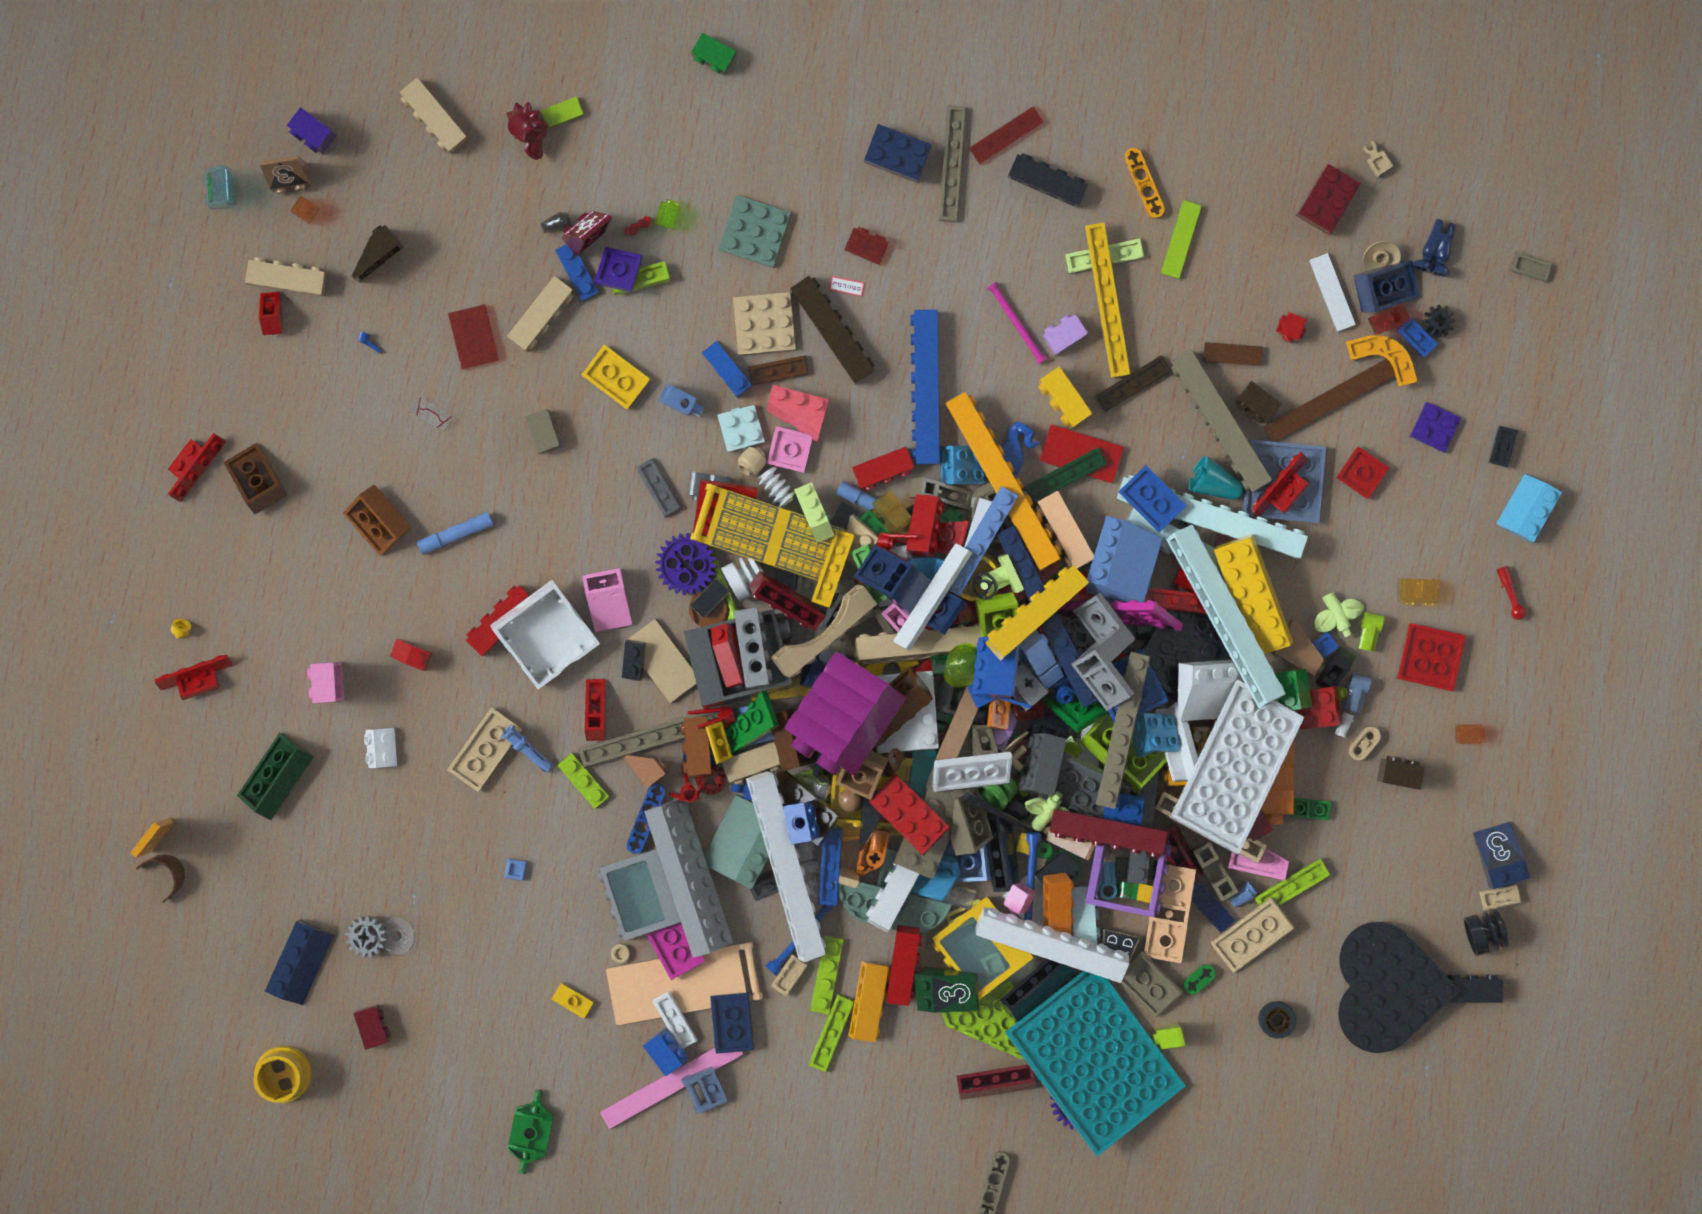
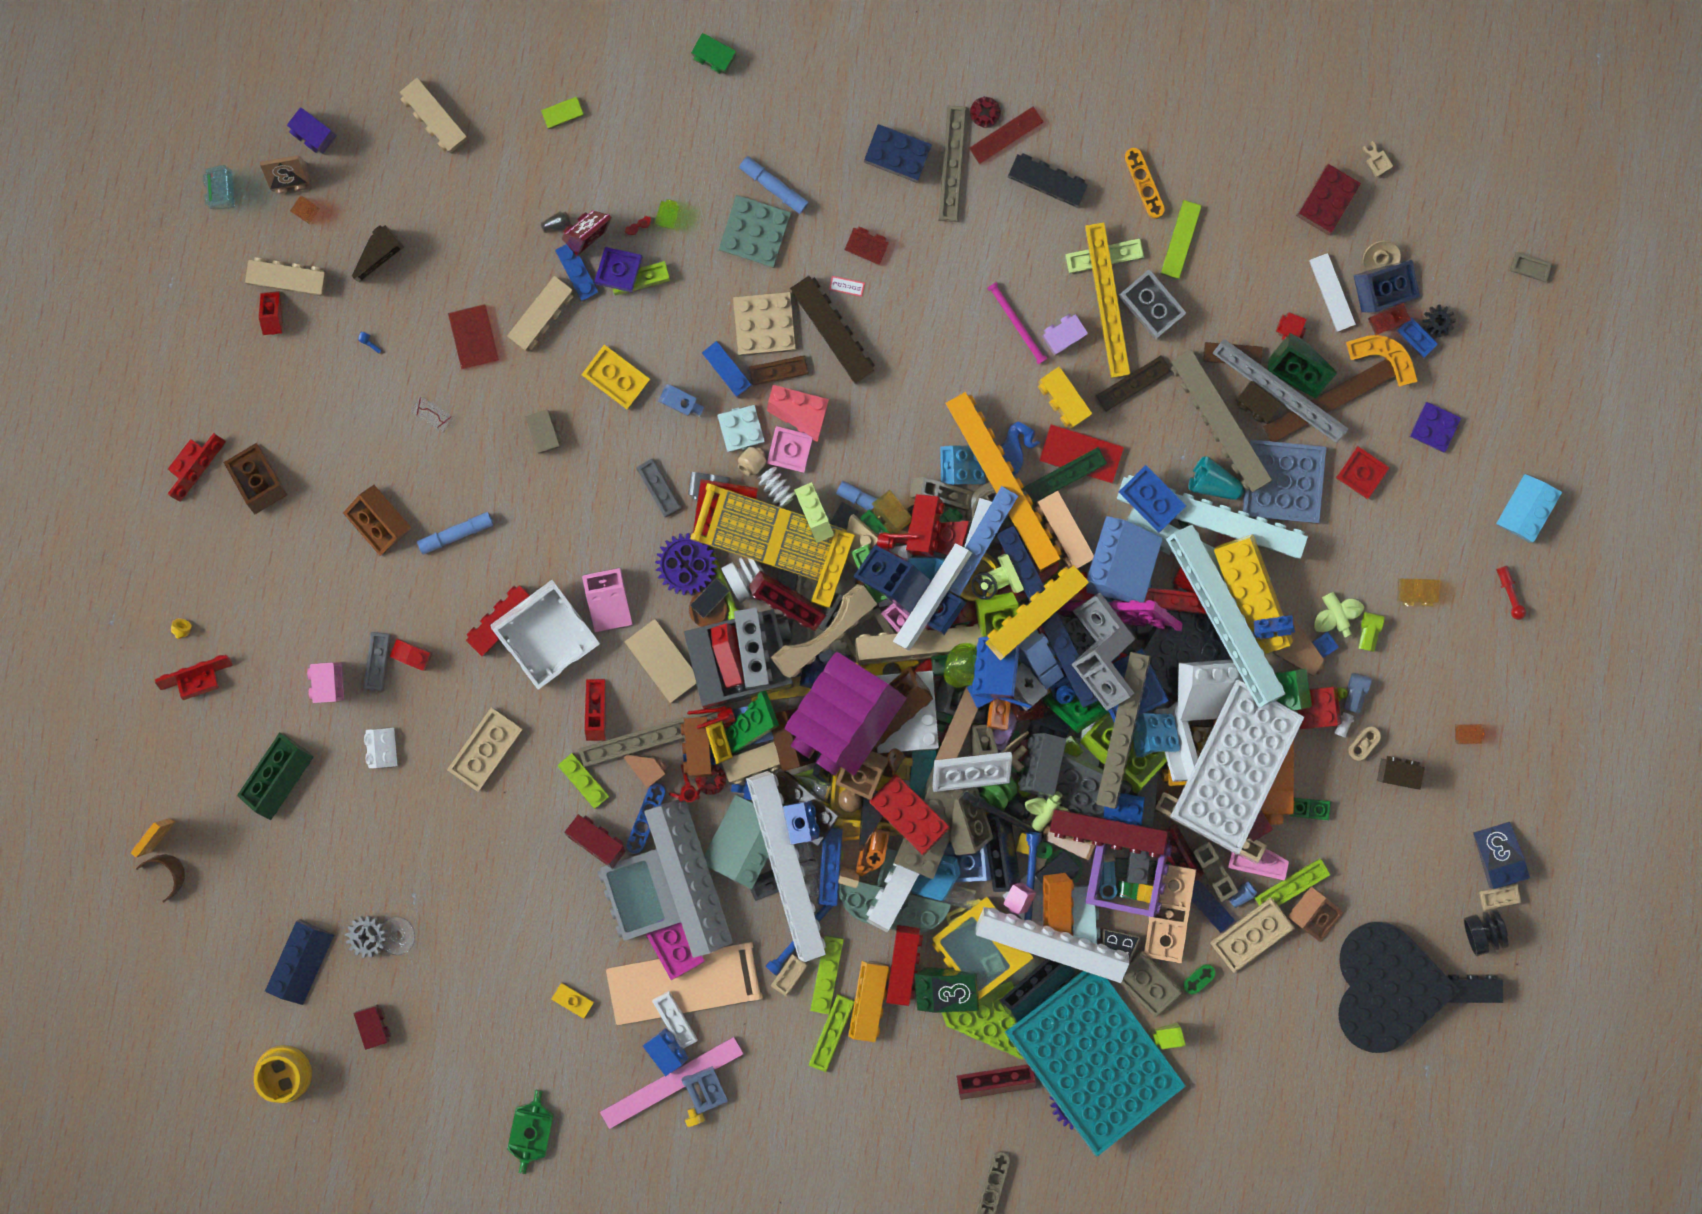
(377, 661): none -> flat silver tile
(515, 869): medium blue tile -> none
(520, 743): medium blue pin -> none
(527, 128): dark red head -> none
(595, 840): none -> dark red brick
(620, 953): tan tile -> none
(633, 660): black plate -> none
(694, 1118): none -> yellow tile
(732, 1022): dark blue tile -> none
(773, 185): none -> medium blue piece
(883, 468): red brick -> none
(926, 386): blue brick -> none
(994, 113): none -> dark red gear
(1152, 304): none -> light grey brick
(1280, 390): none -> light grey tile
(1280, 1030): wheel -> none
(1282, 625): none -> blue hinge
(1285, 489): red bracket -> none
(1301, 366): none -> dark green slope
(1315, 914): none -> nougat slope
(1336, 668): black slope -> none
(1431, 657): red plate -> none
(1437, 246): dark blue piece -> none
(1503, 446): black plate -> none

